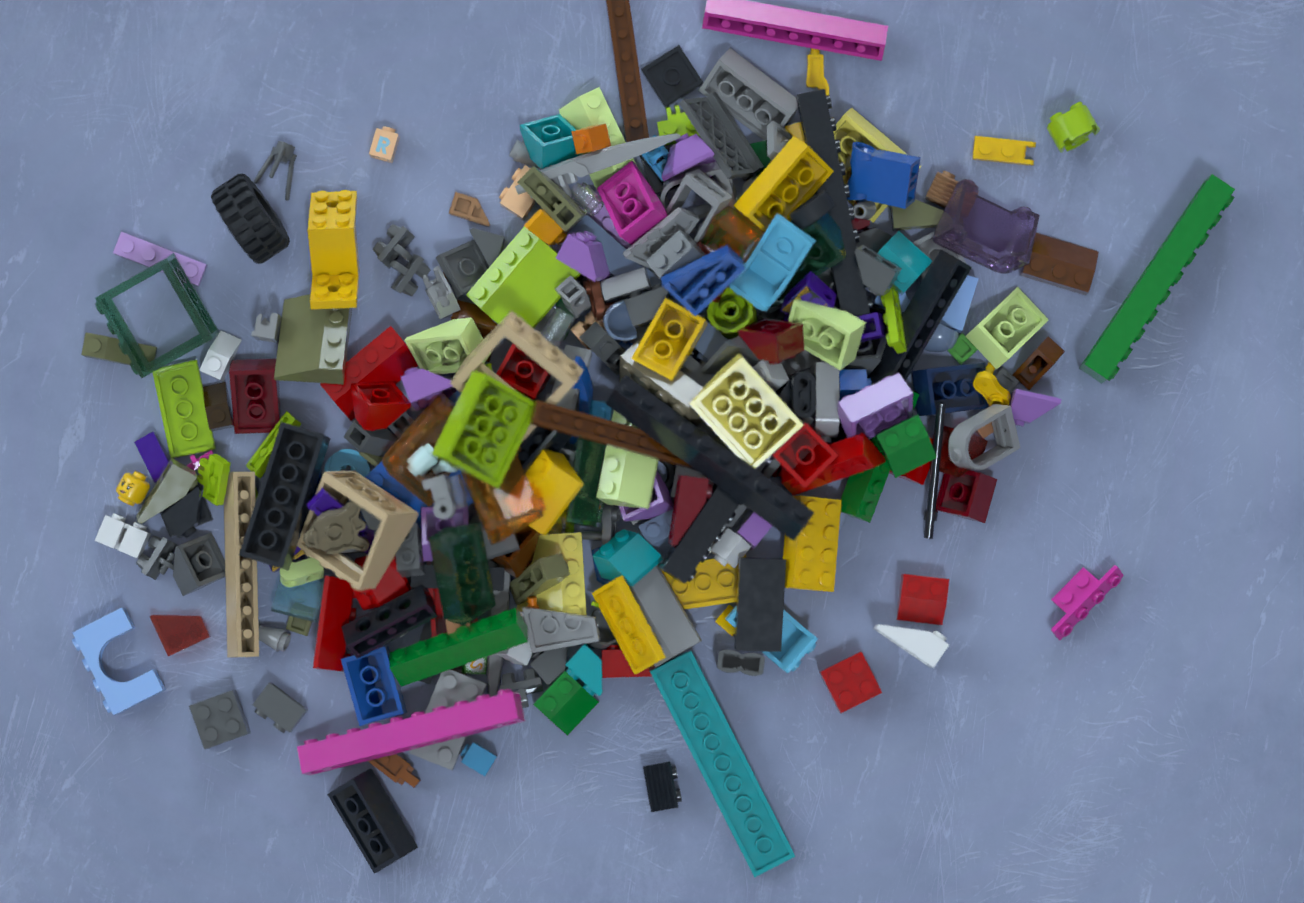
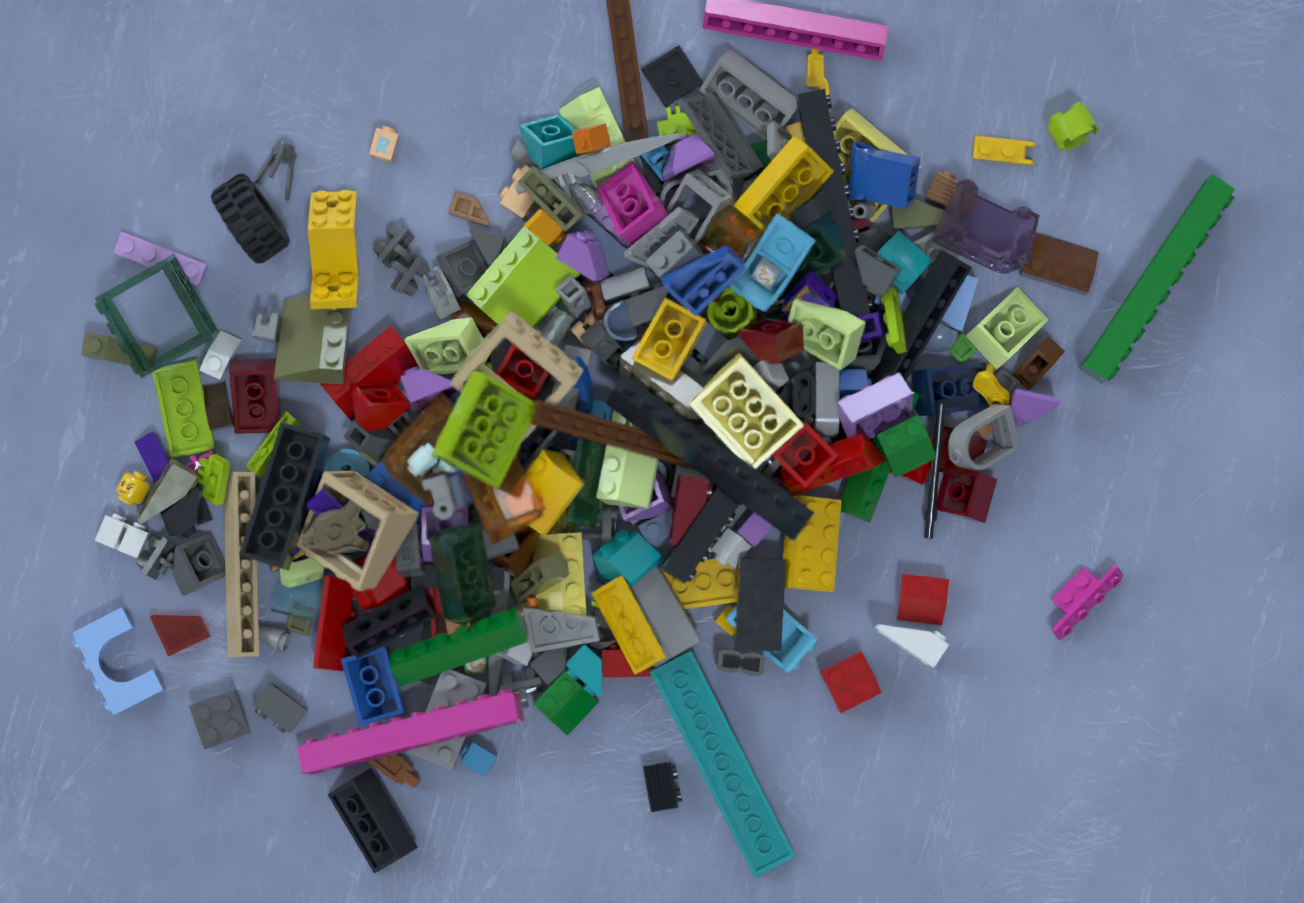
(766, 273): none -> tile

